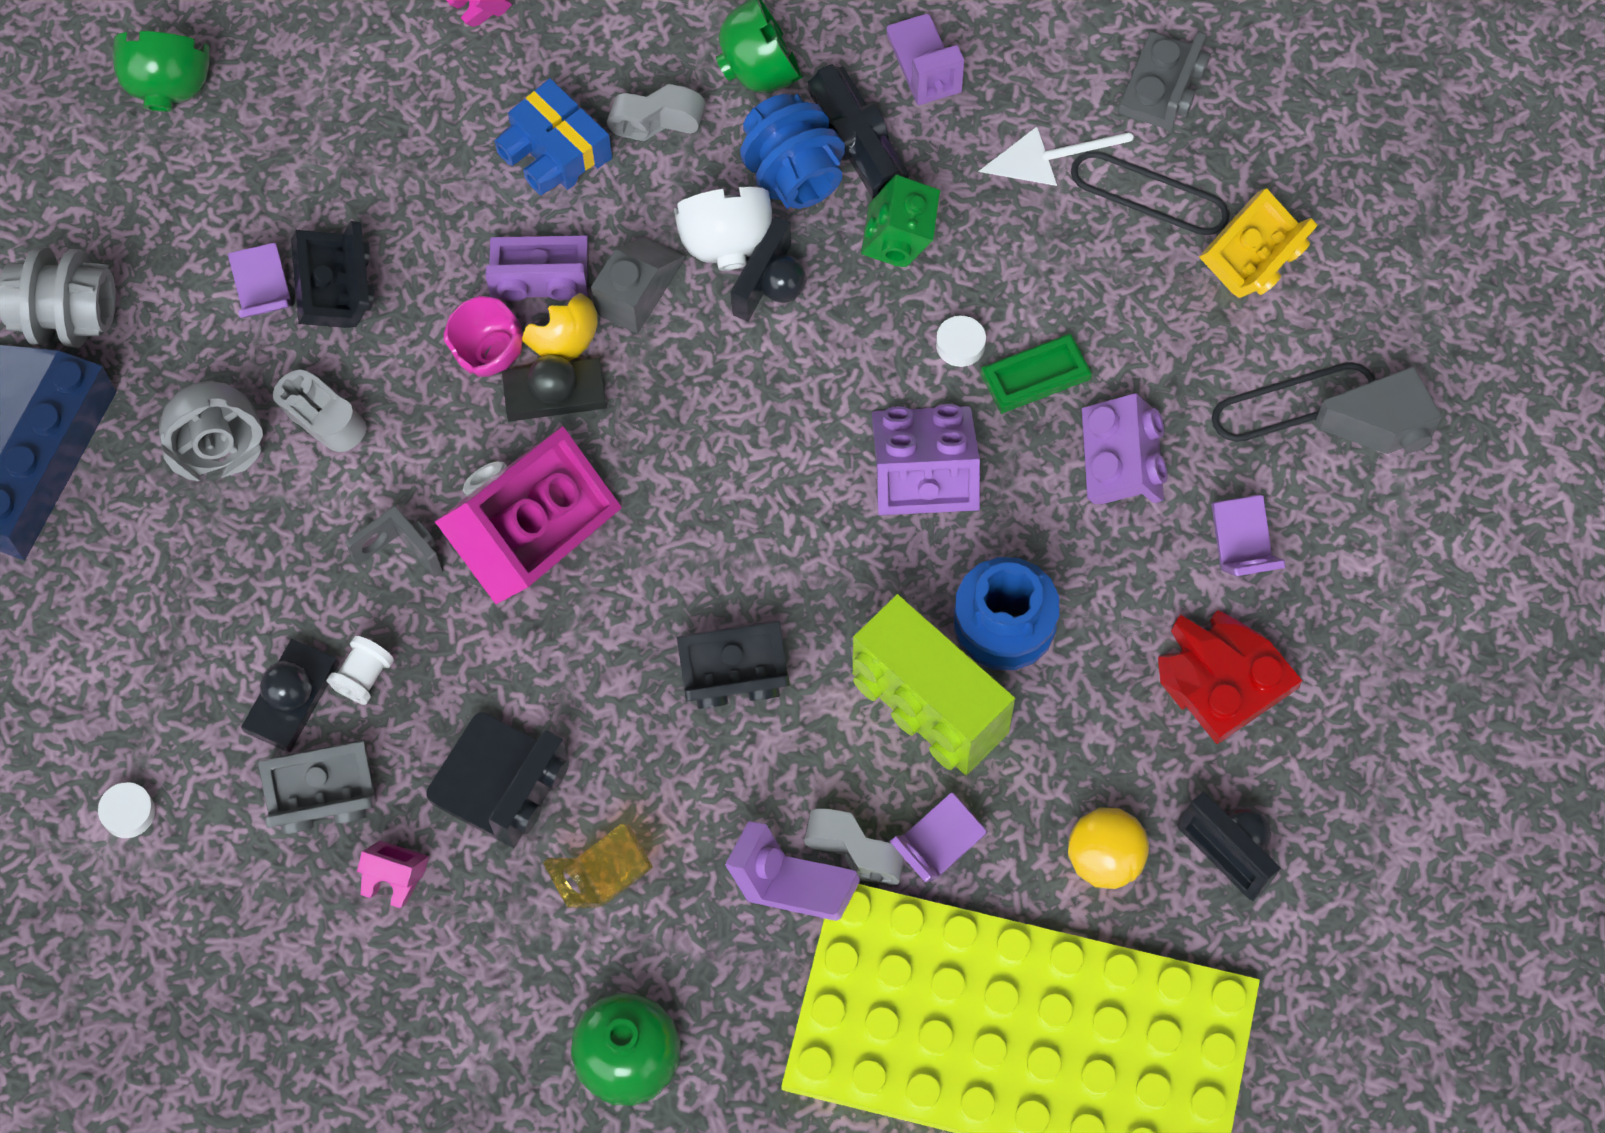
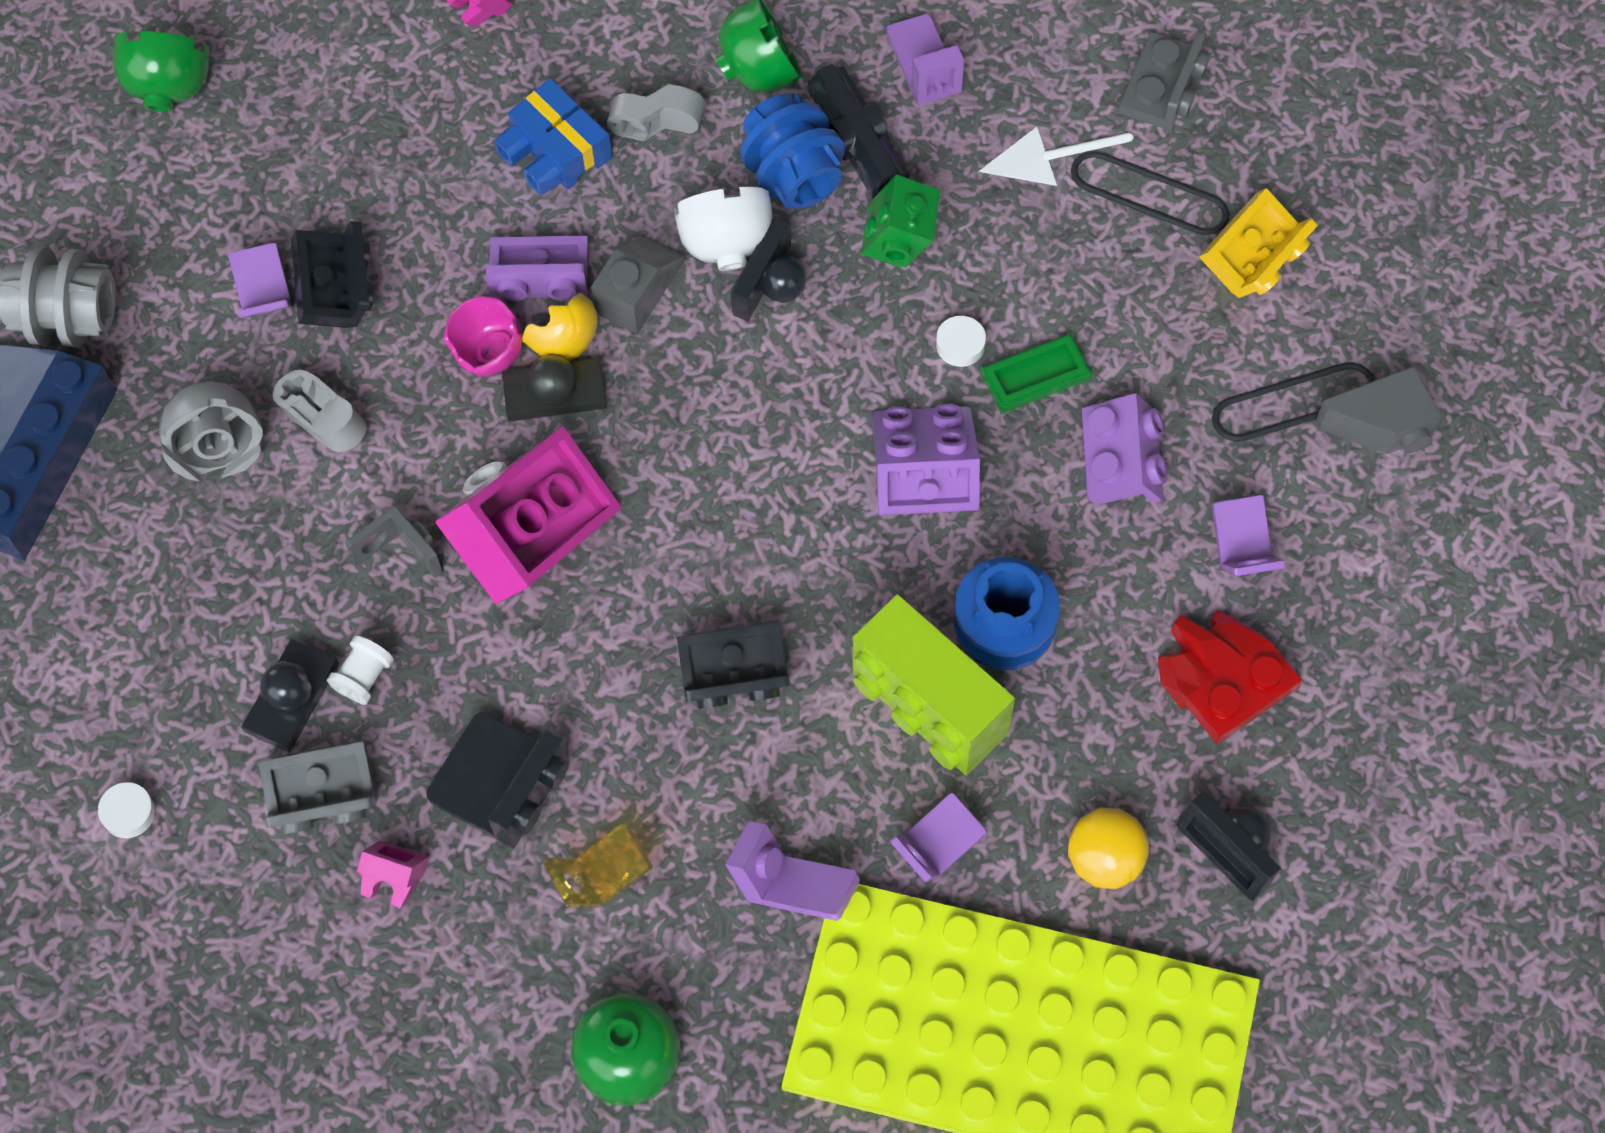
(840, 834): light grey piece -> none

